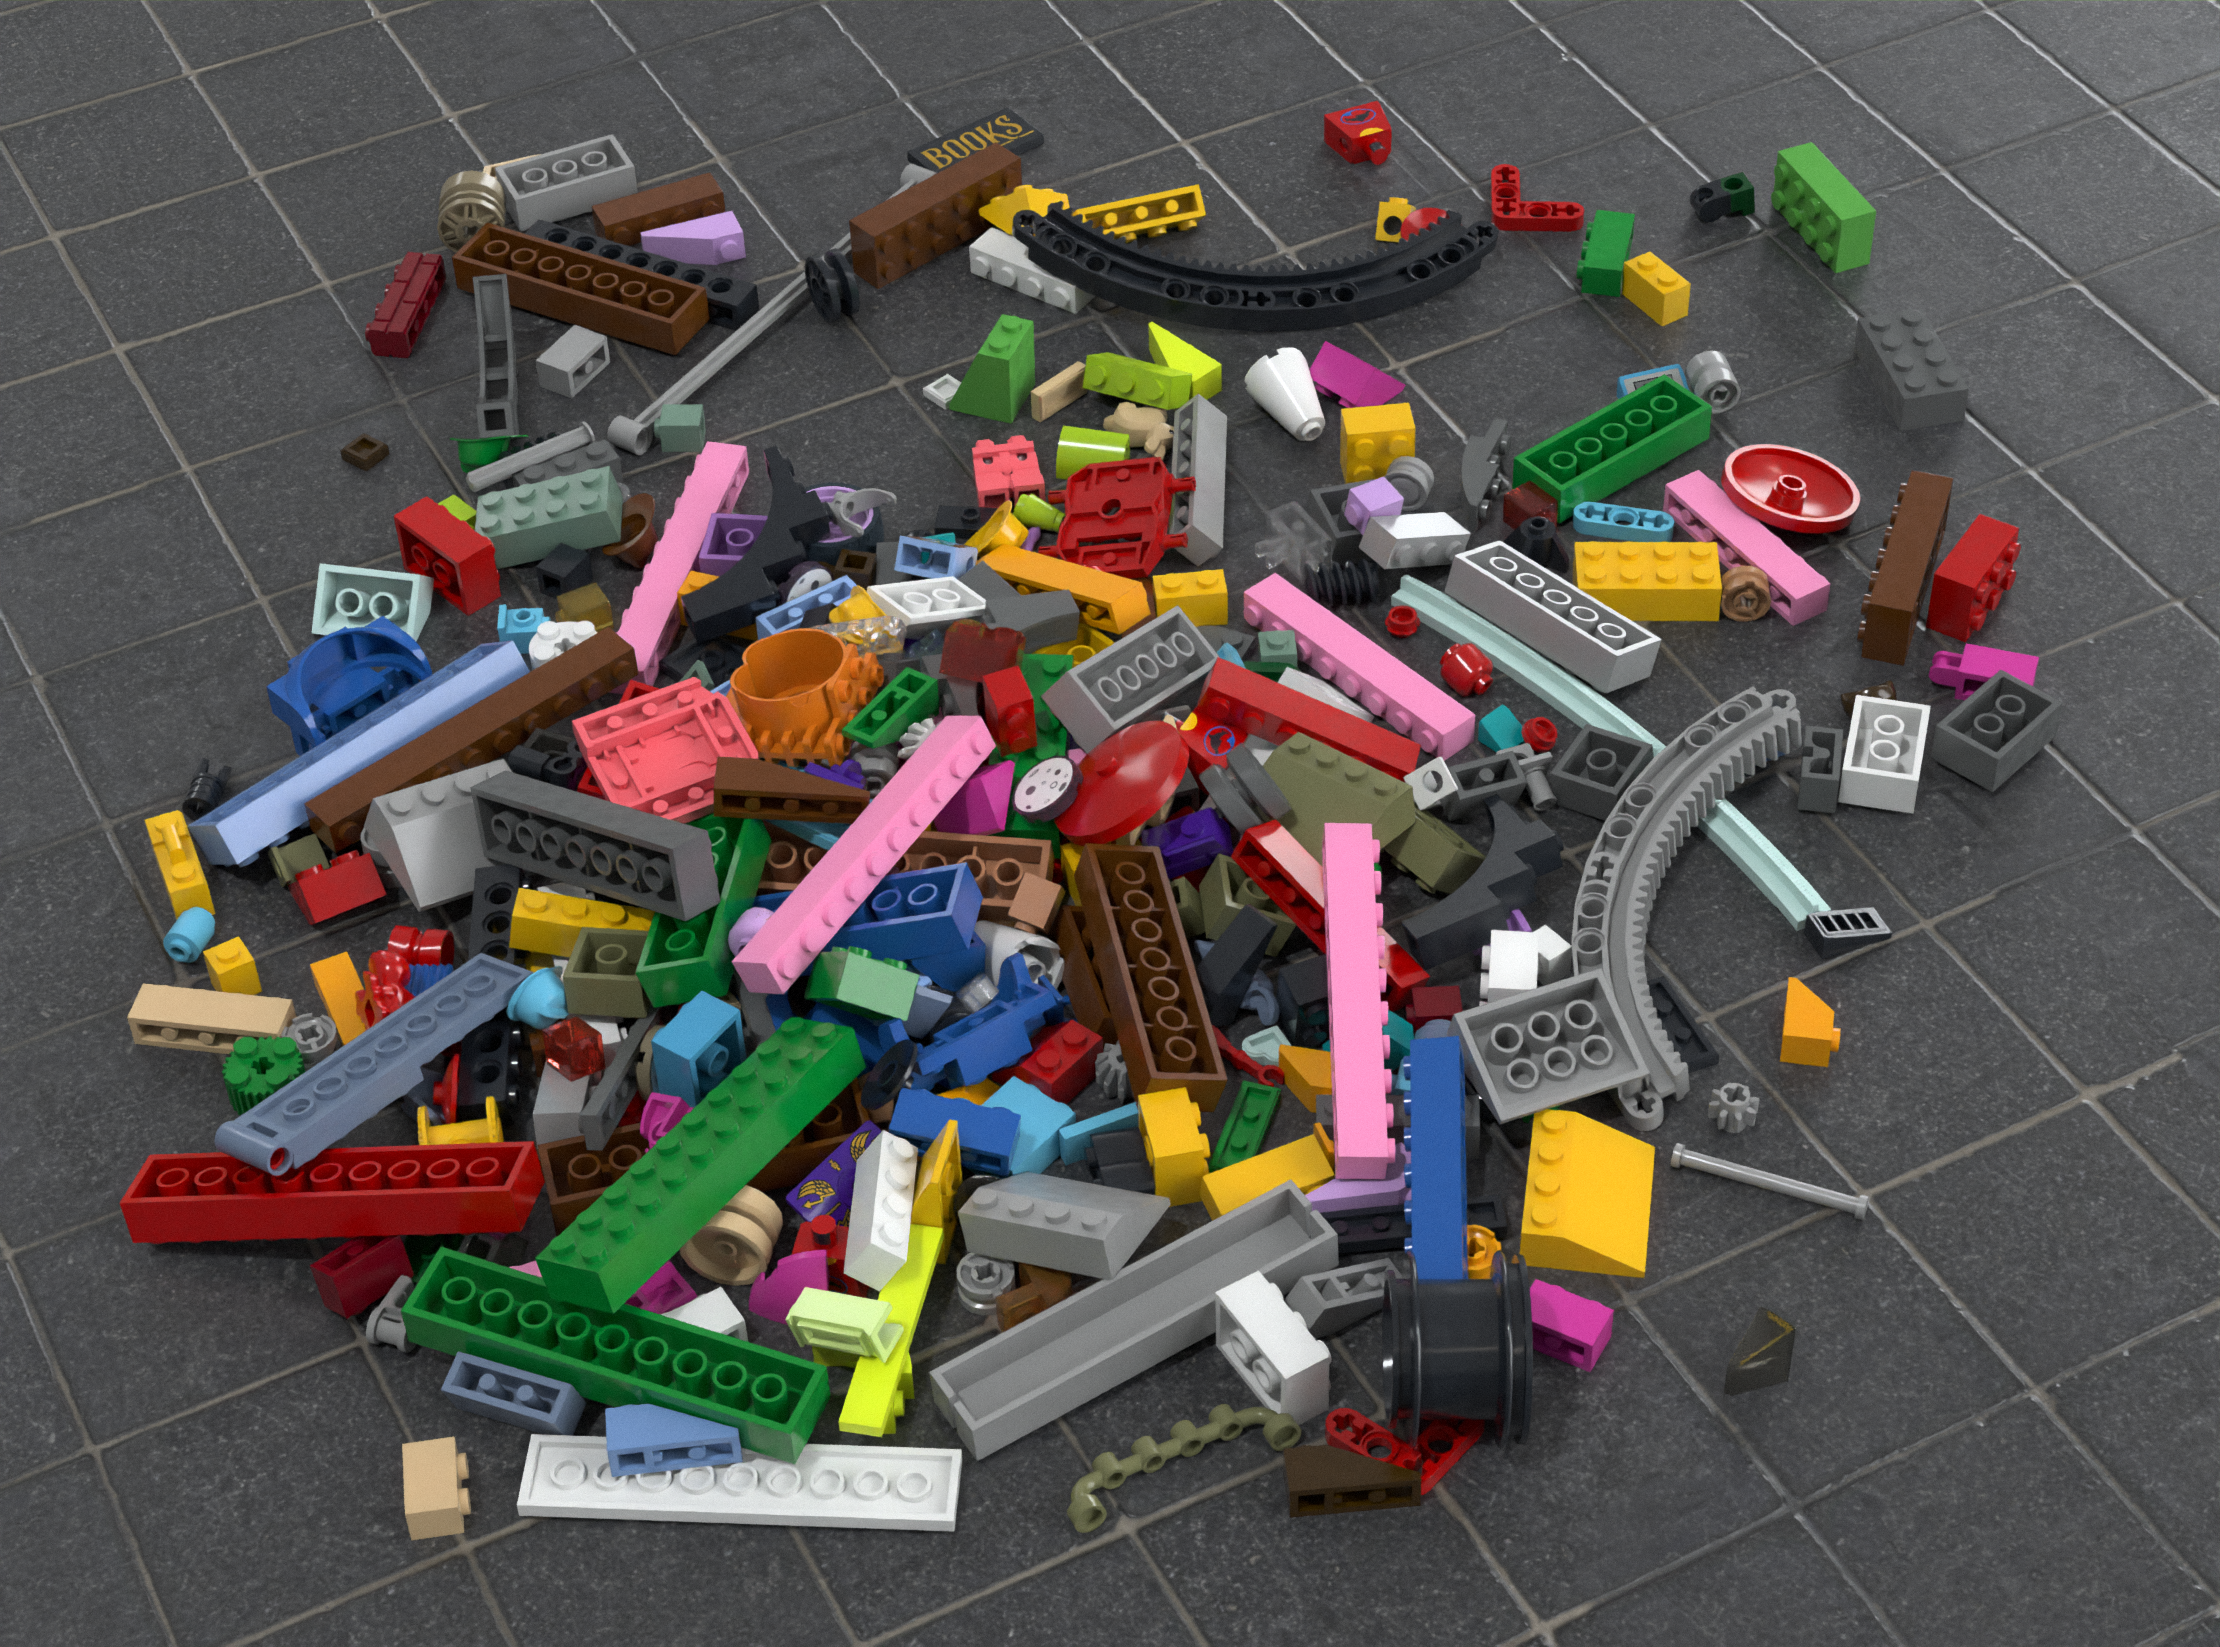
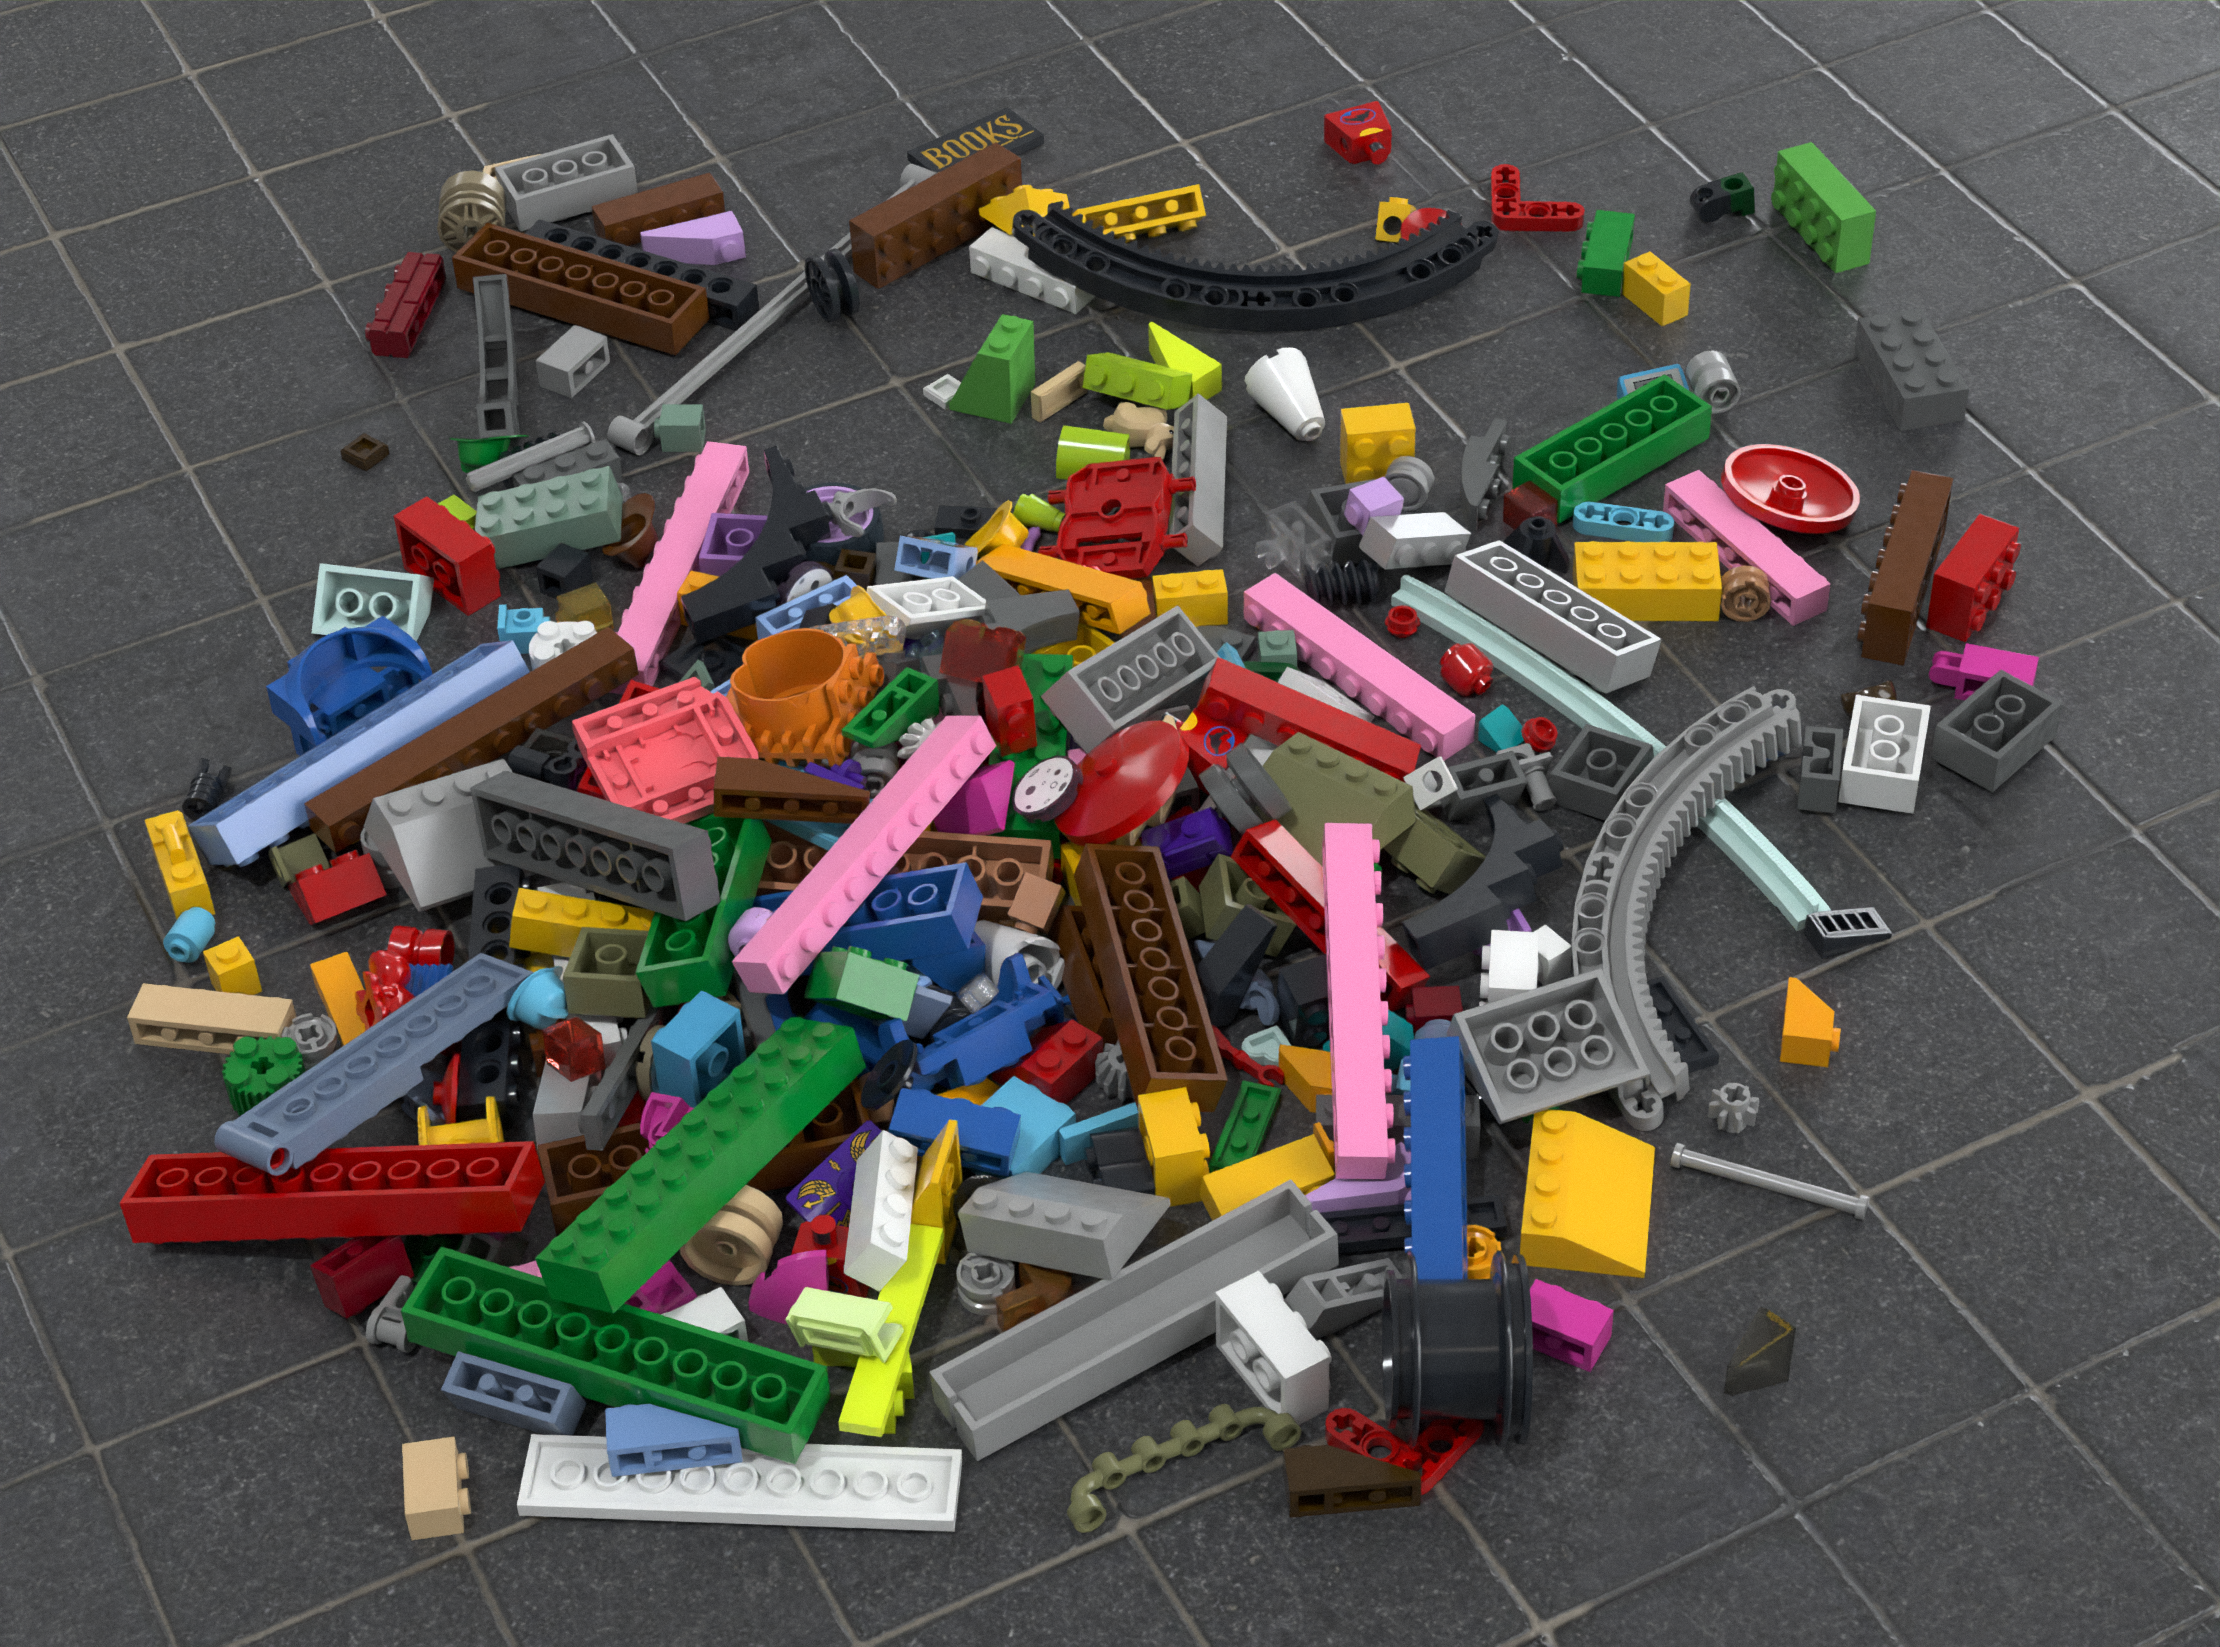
(1006, 471): coral hips -> none
(1352, 378): dark pink slope -> none

